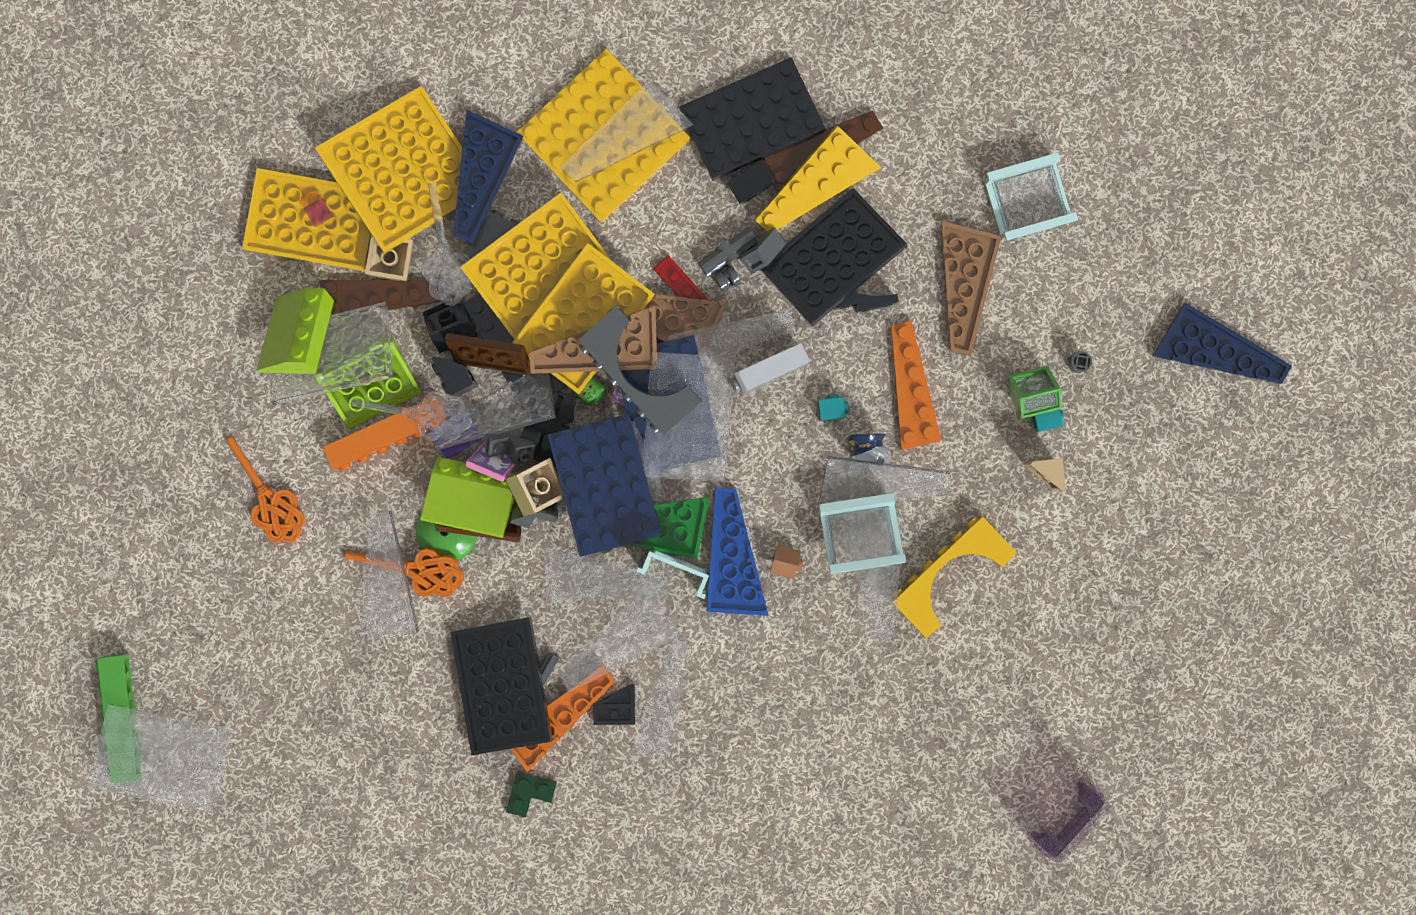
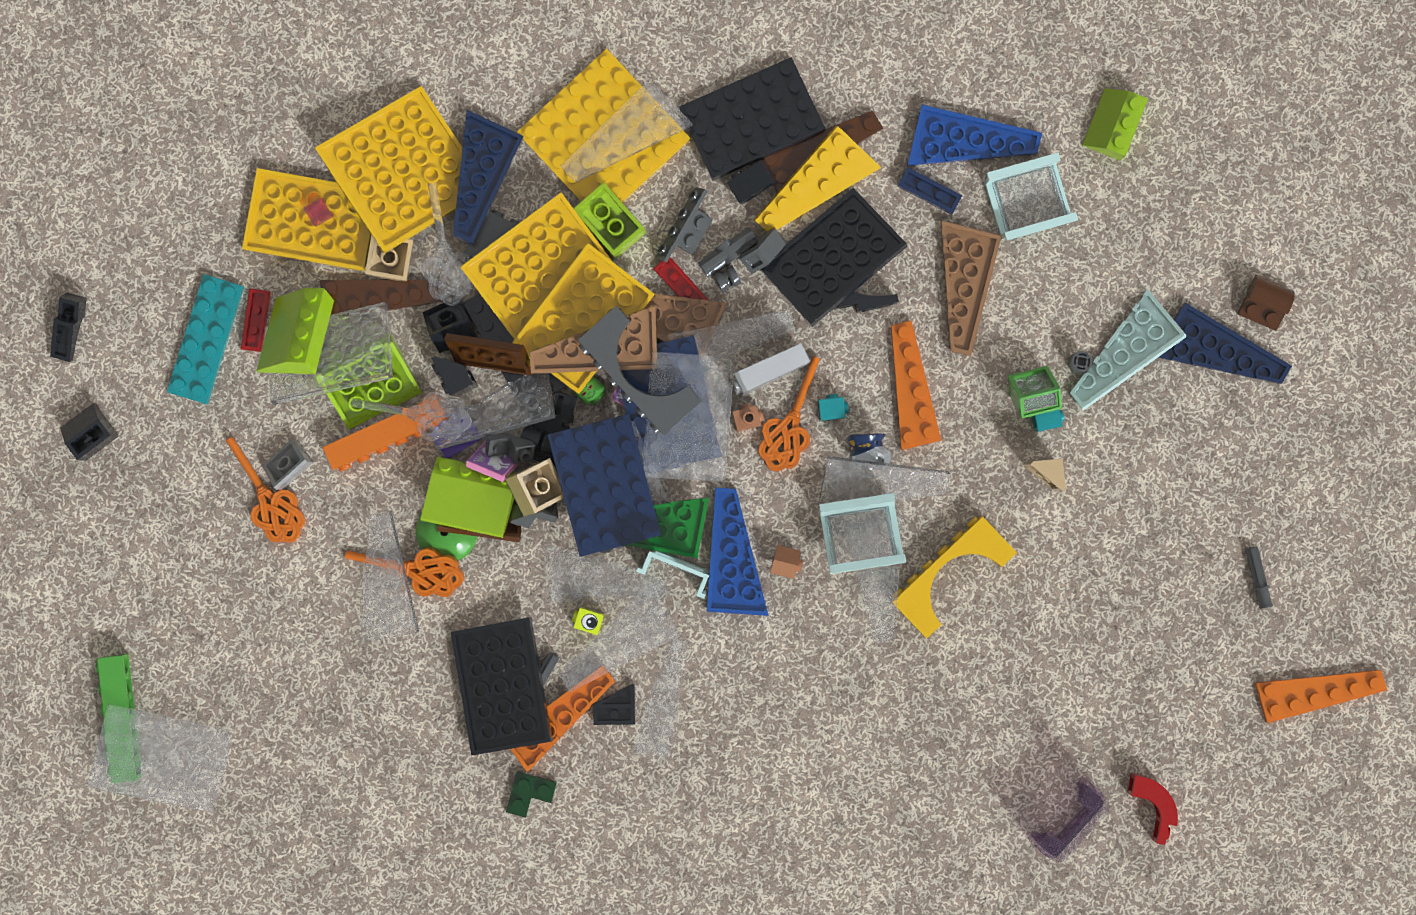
(67, 326): none -> black slope
(88, 433): none -> black slope
(205, 339): none -> teal plate
(255, 320): none -> red tile
(286, 465): none -> light grey slope
(588, 620): none -> neon yellow brick
(610, 221): none -> lime slope
(688, 228): none -> dark grey bracket
(747, 417): none -> nougat brick
(794, 415): none -> orange piece
(929, 191): none -> dark blue plate
(955, 137): none -> blue wing
(1115, 122): none -> lime slope
(1136, 343): none -> light aqua wing
(1165, 807): none -> red arch
(1259, 577): none -> dark grey axle
(1266, 302): none -> reddish brown brick
(1301, 695): none -> orange wing

